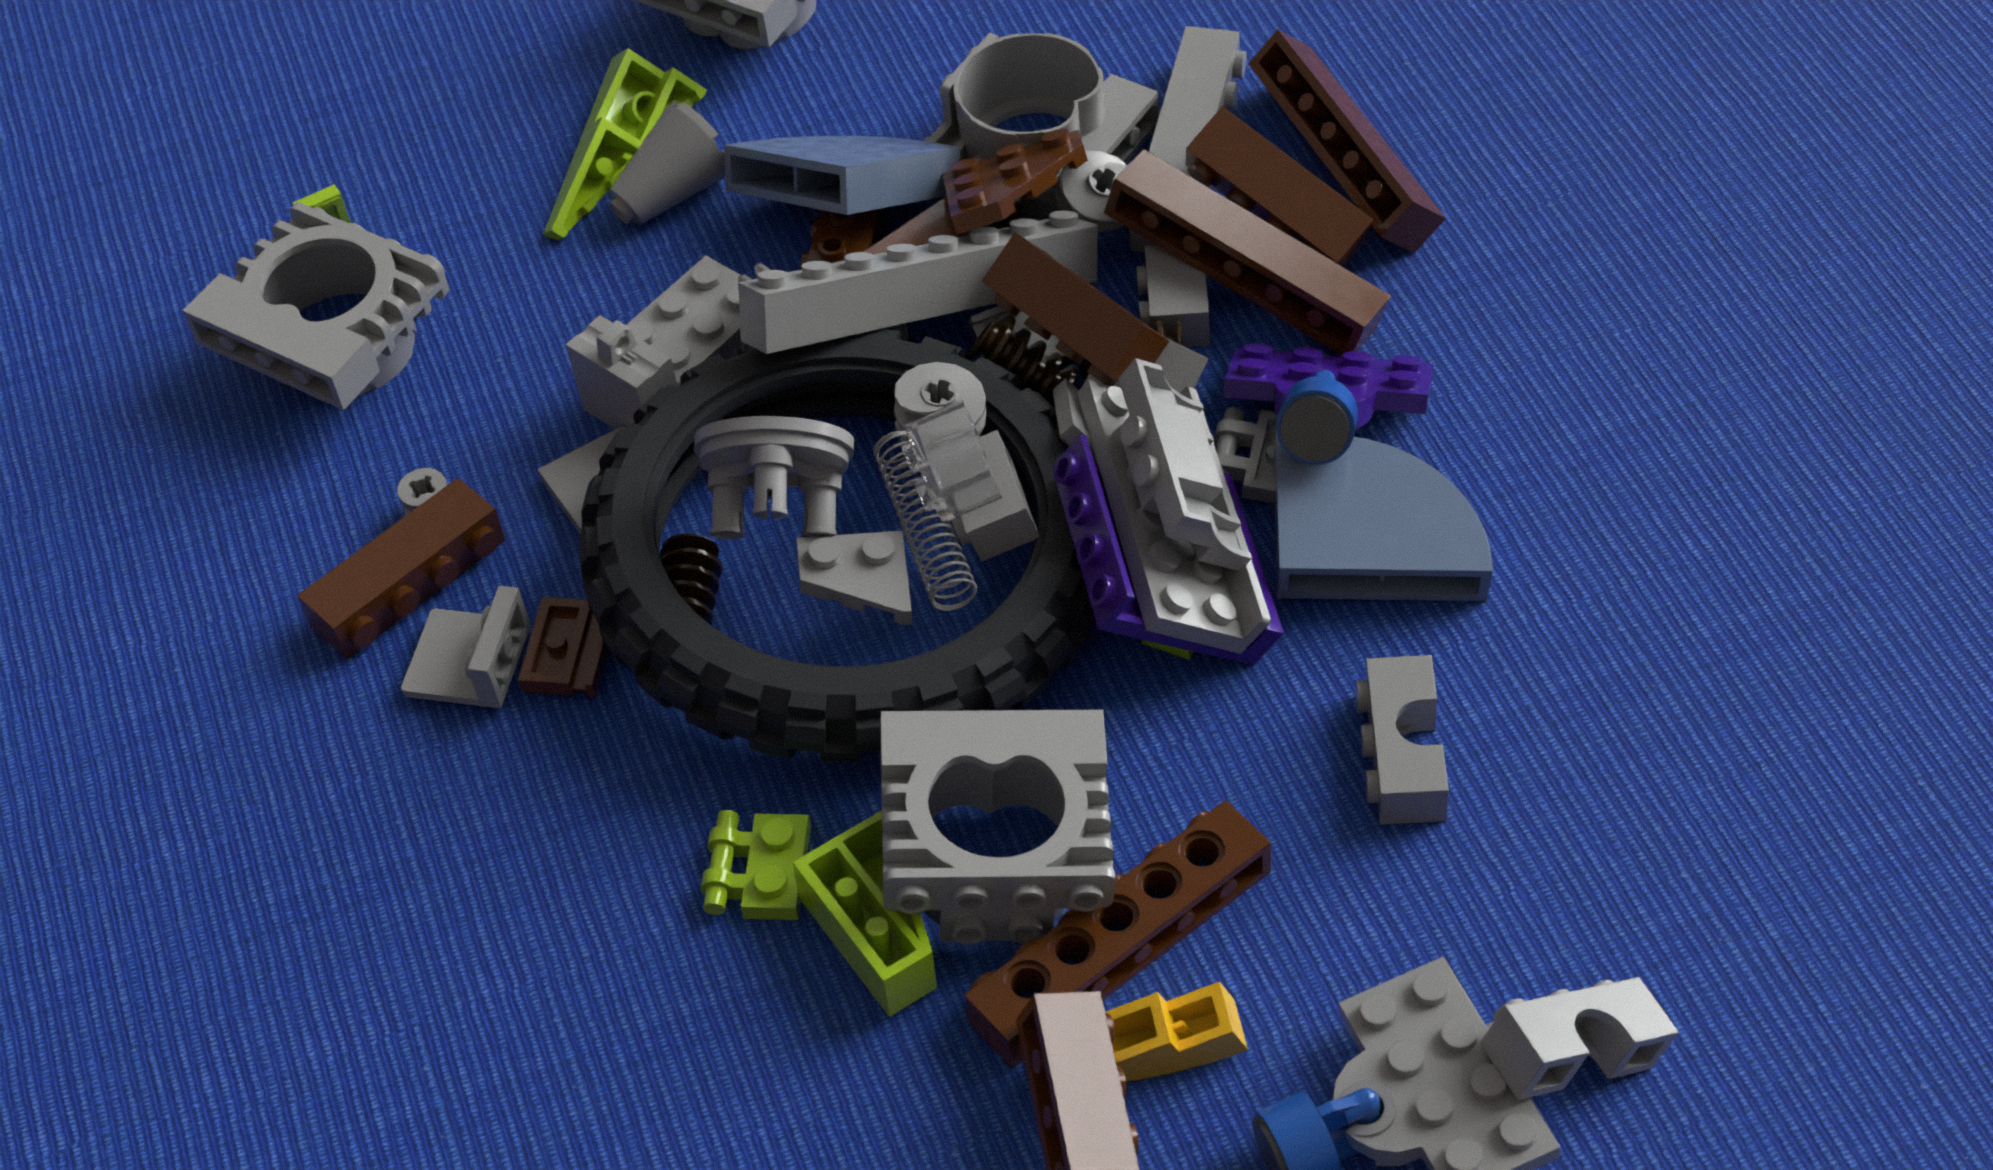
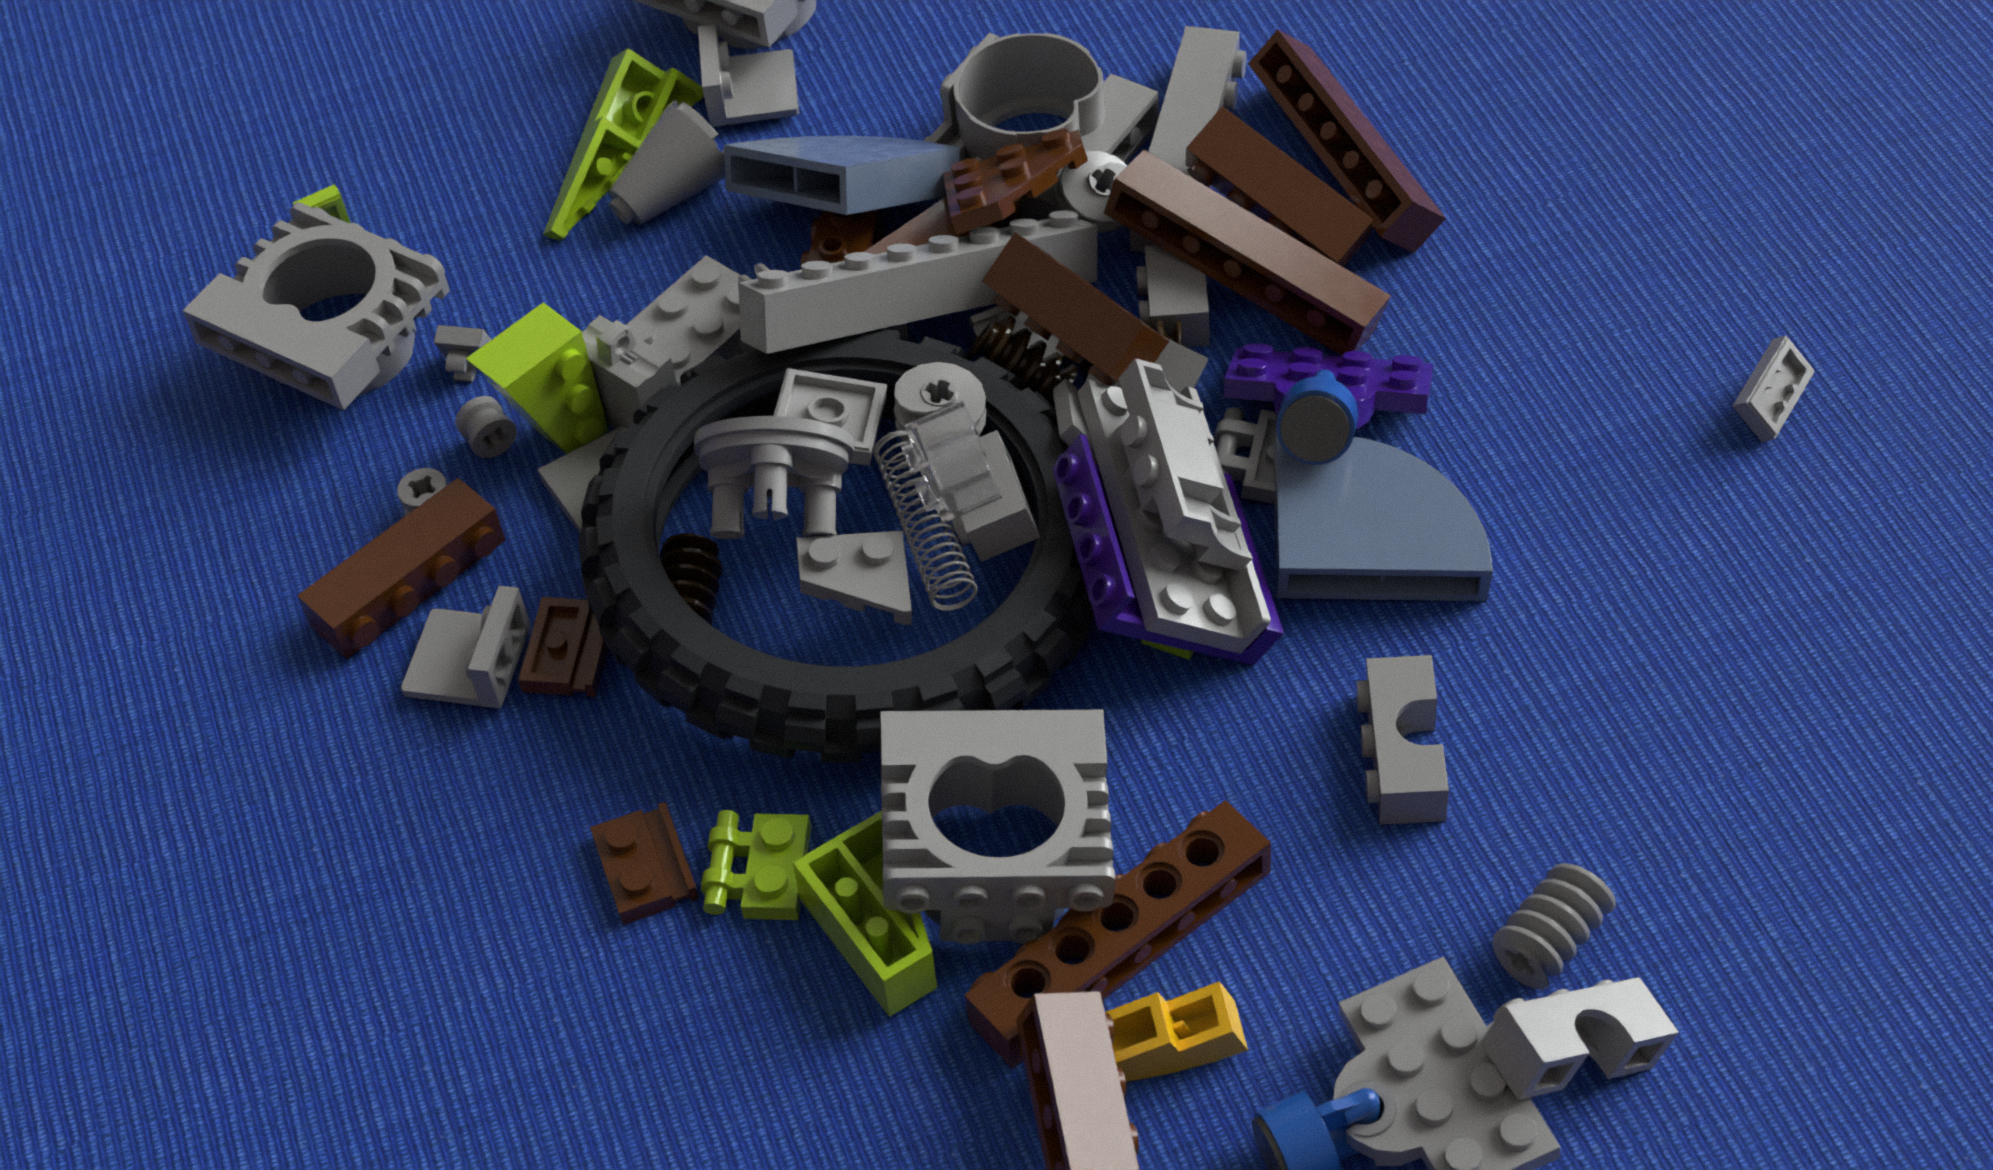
(457, 345): none -> light grey tile
(485, 426): none -> light grey wheel
(546, 377): none -> lime wedge
(644, 863): none -> reddish brown plate
(745, 85): none -> light grey bracket
(837, 401): none -> light grey plate
(1551, 924): none -> light grey piece
(1773, 388): none -> light grey plate

